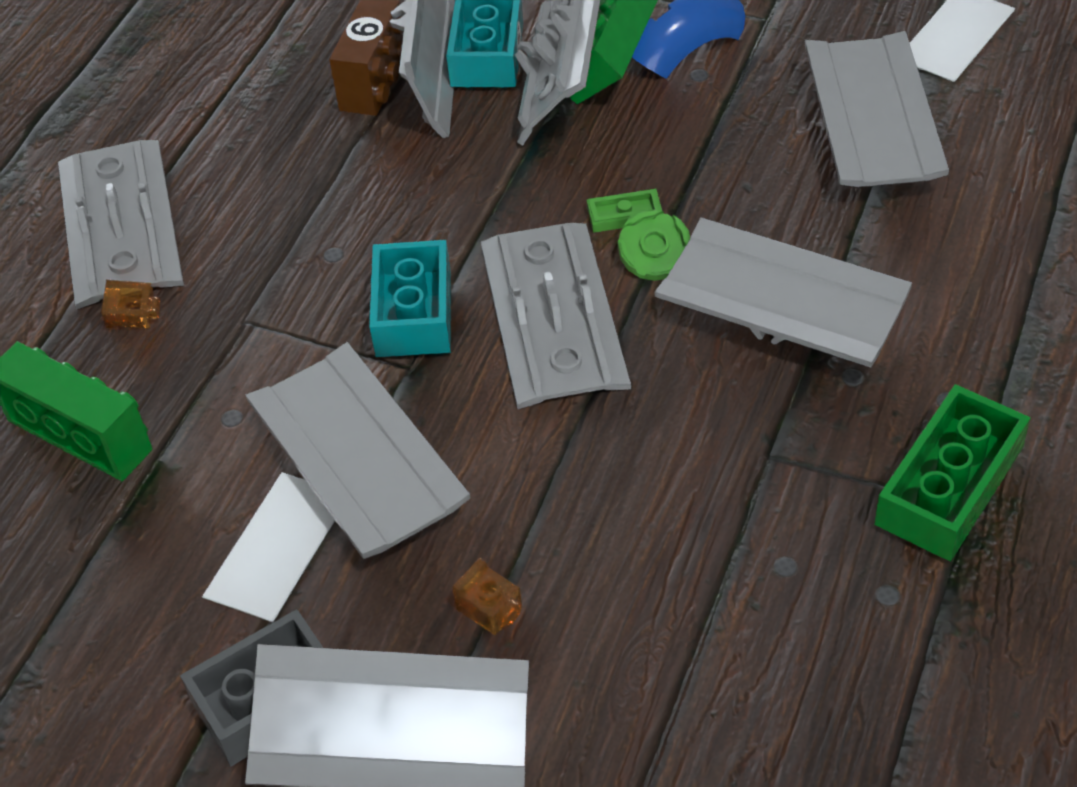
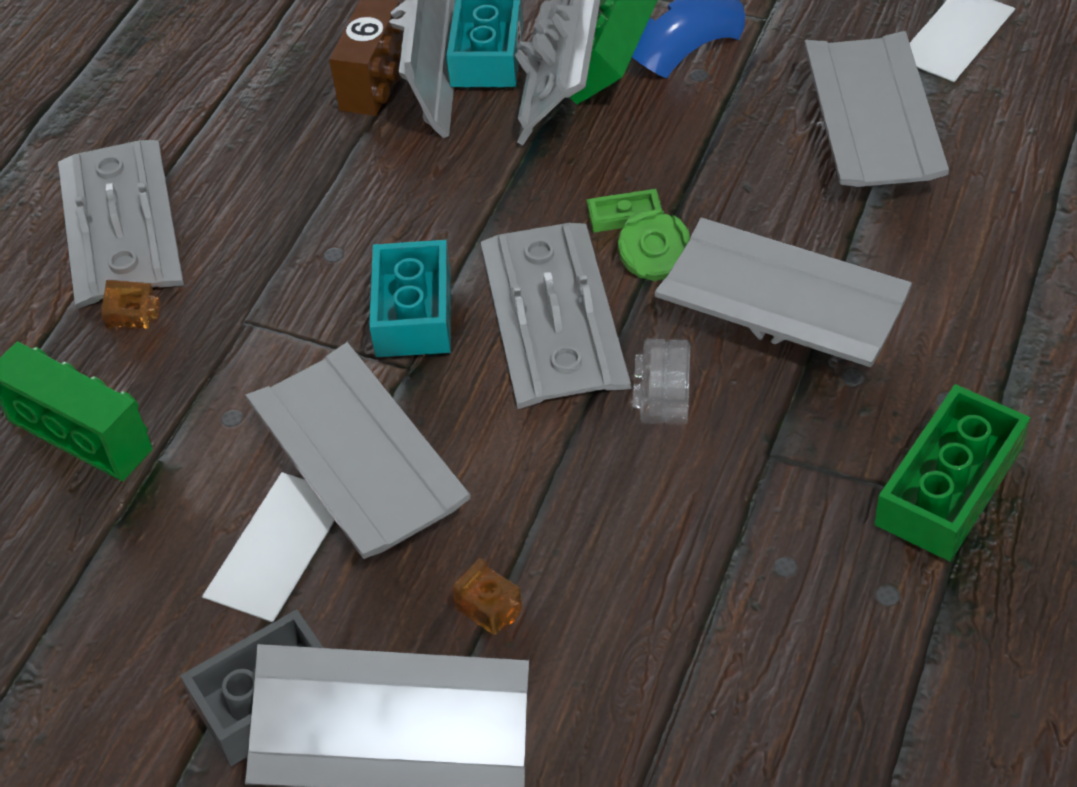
(664, 383): none -> clear brick

